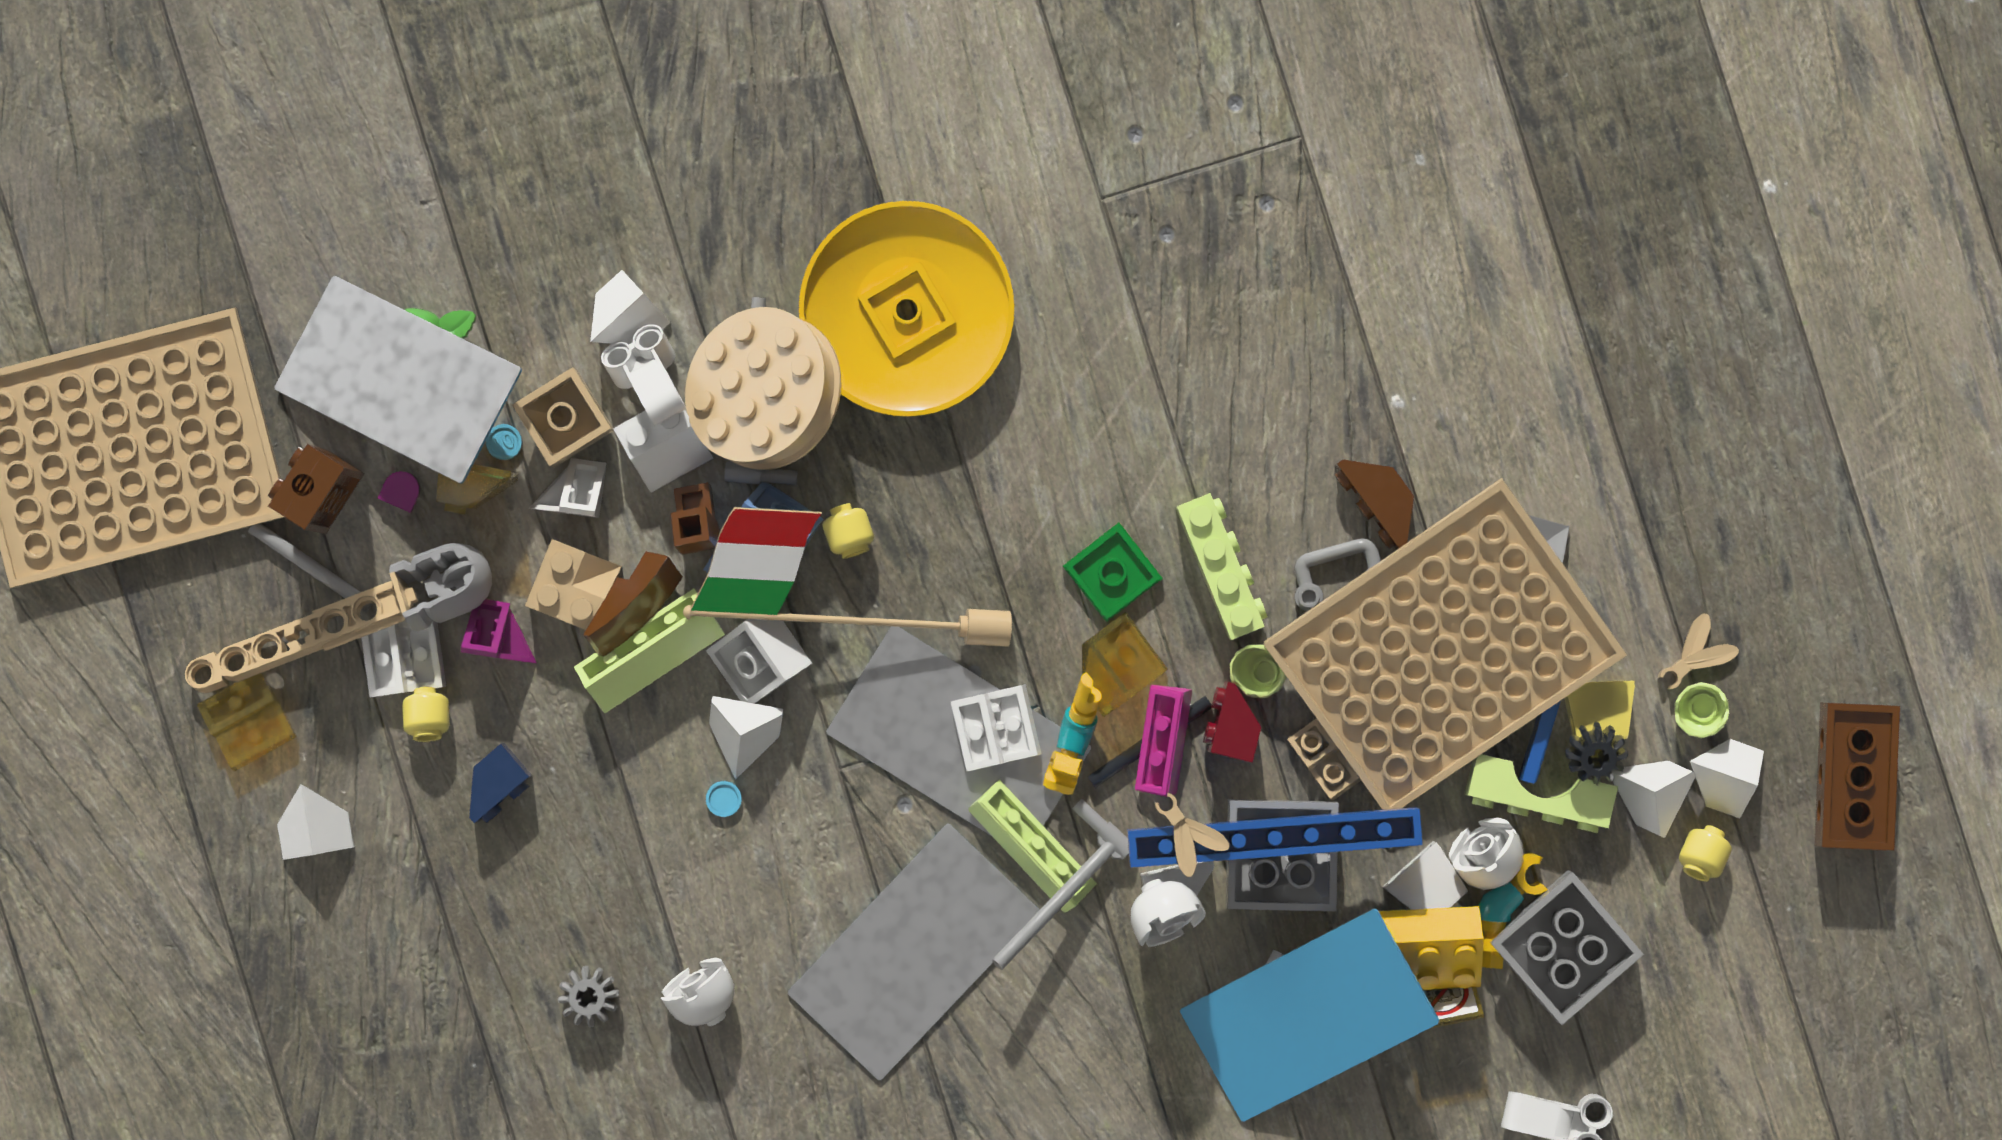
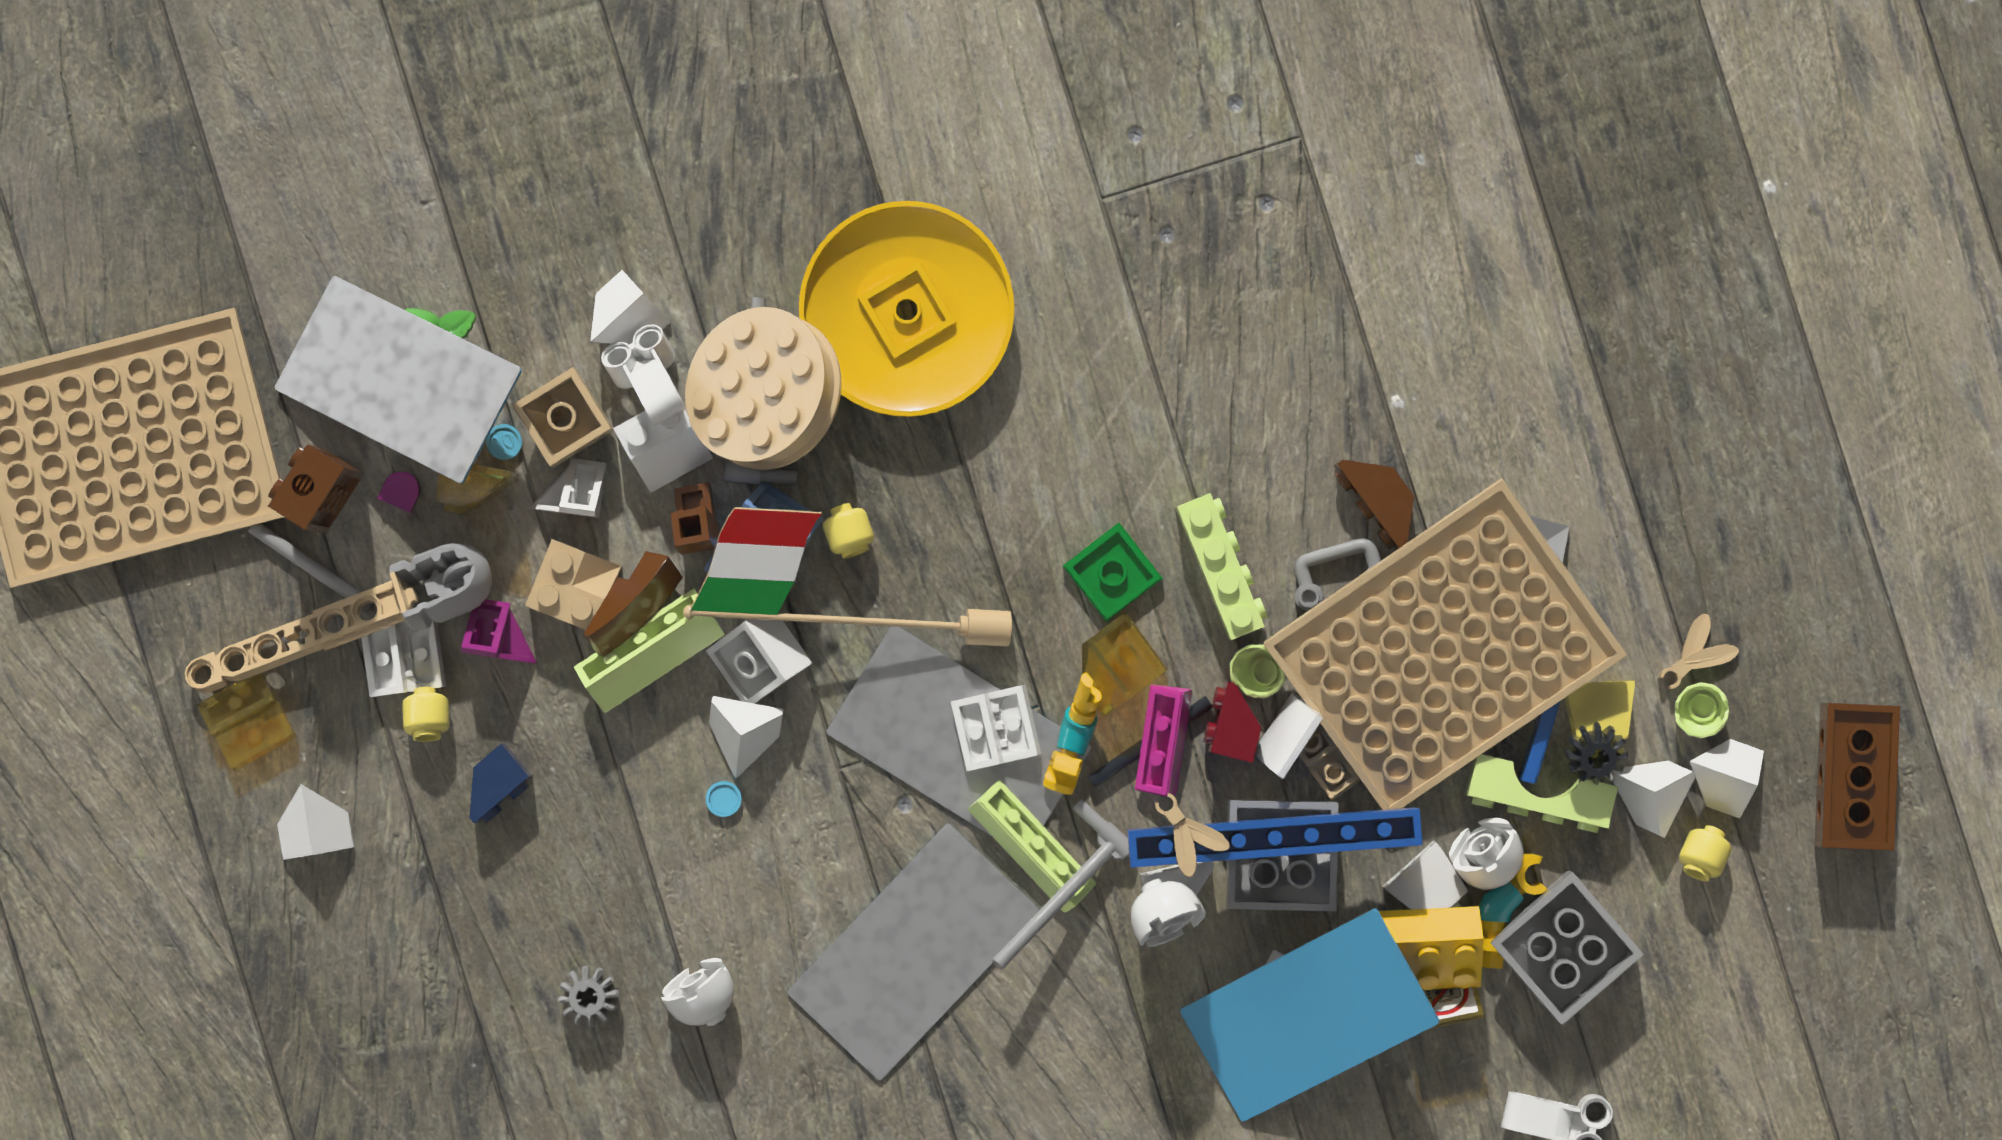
(1287, 735): none -> white slope

